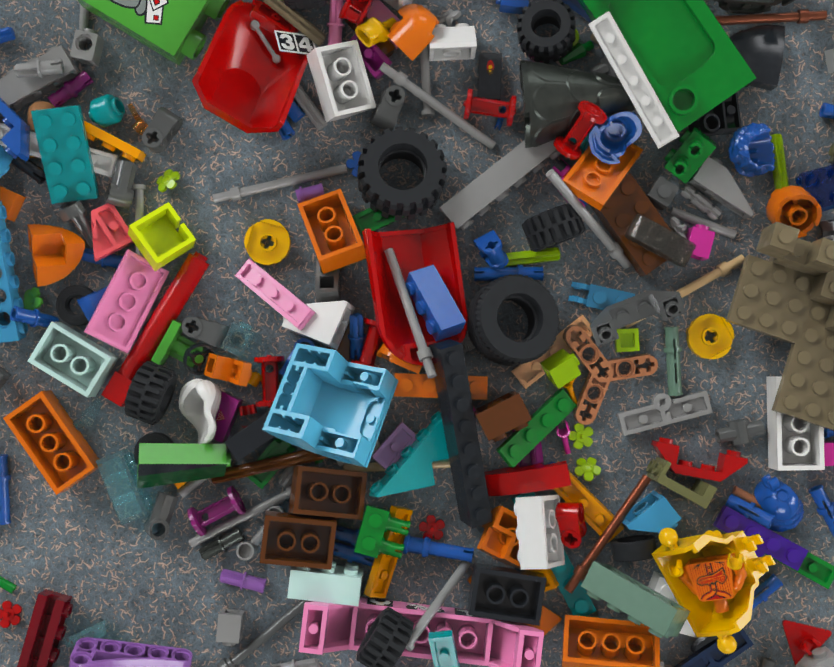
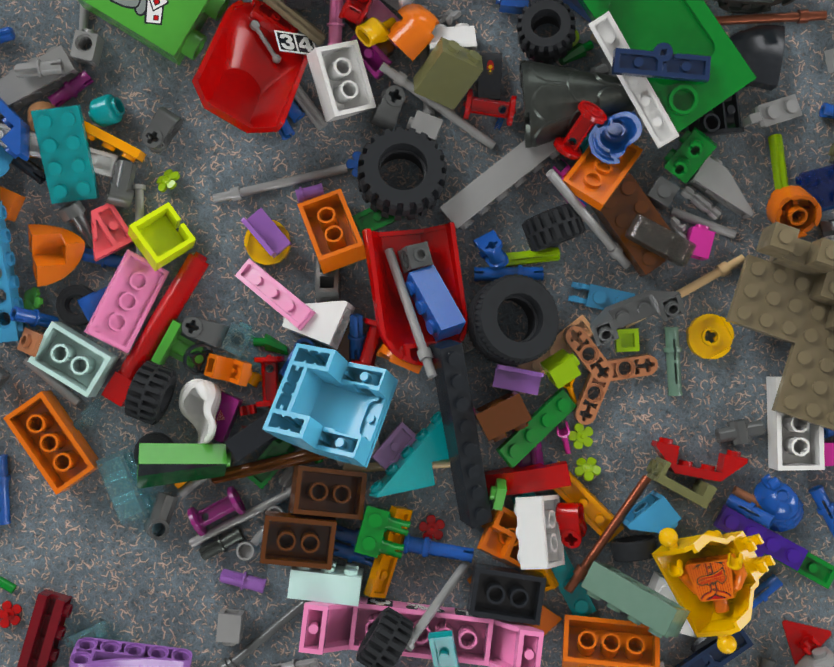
(30, 341): none -> nougat bracket
(54, 383): none -> light grey bar
(140, 125): clear orange hand -> none
(266, 232): none -> medium lavender panel
(270, 344): none -> green bar
(415, 257): none -> dark grey brick
(421, 386): orange brick -> none
(425, 123): none -> light grey brick
(448, 73): none -> olive brick
(497, 494): none -> bright green plate
(517, 379): none -> medium lavender panel
(661, 64): none -> dark blue hinge
(664, 412): light grey hinge -> none
(752, 150): blue hair -> none
(774, 112): none -> light grey hinge

